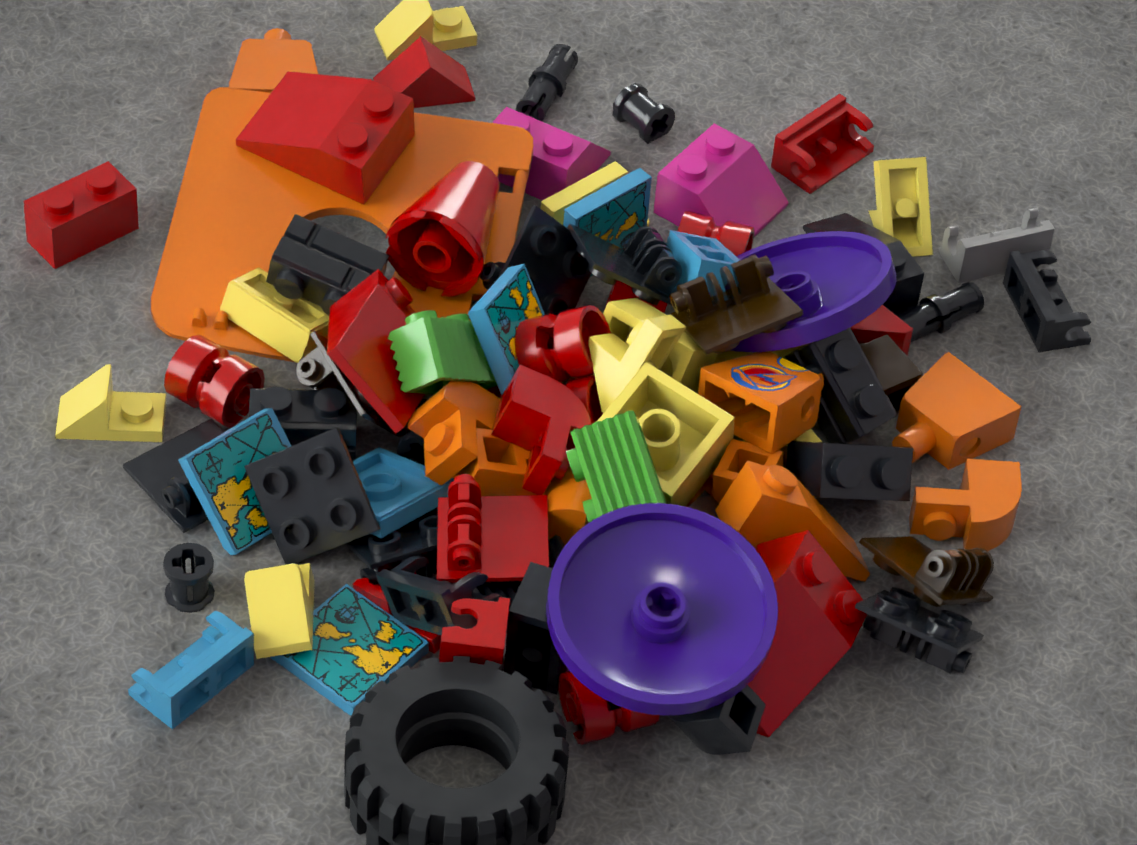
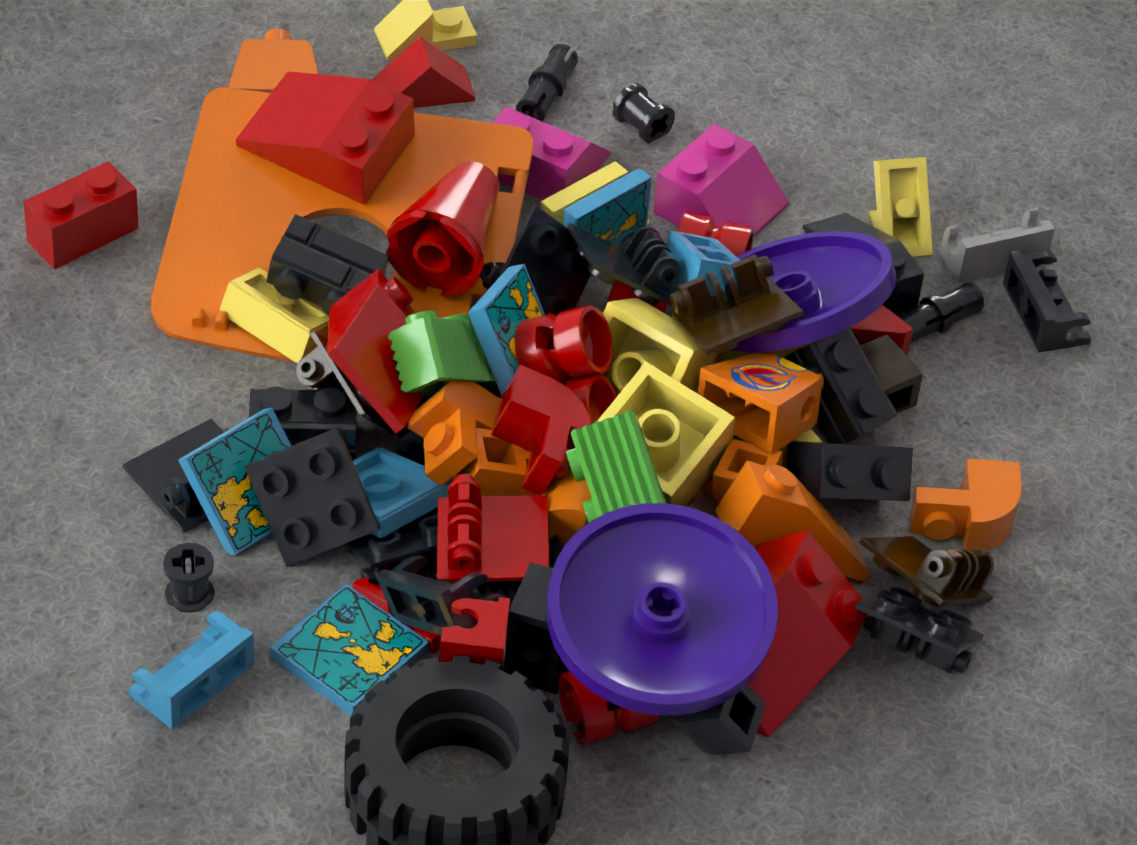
(100, 413): light yellow slope -> none
(212, 379): red wheel -> none
(281, 609): light yellow slope -> none
(618, 362): light yellow slope -> none
(822, 144): red hinge -> none
(954, 414): orange torso -> none

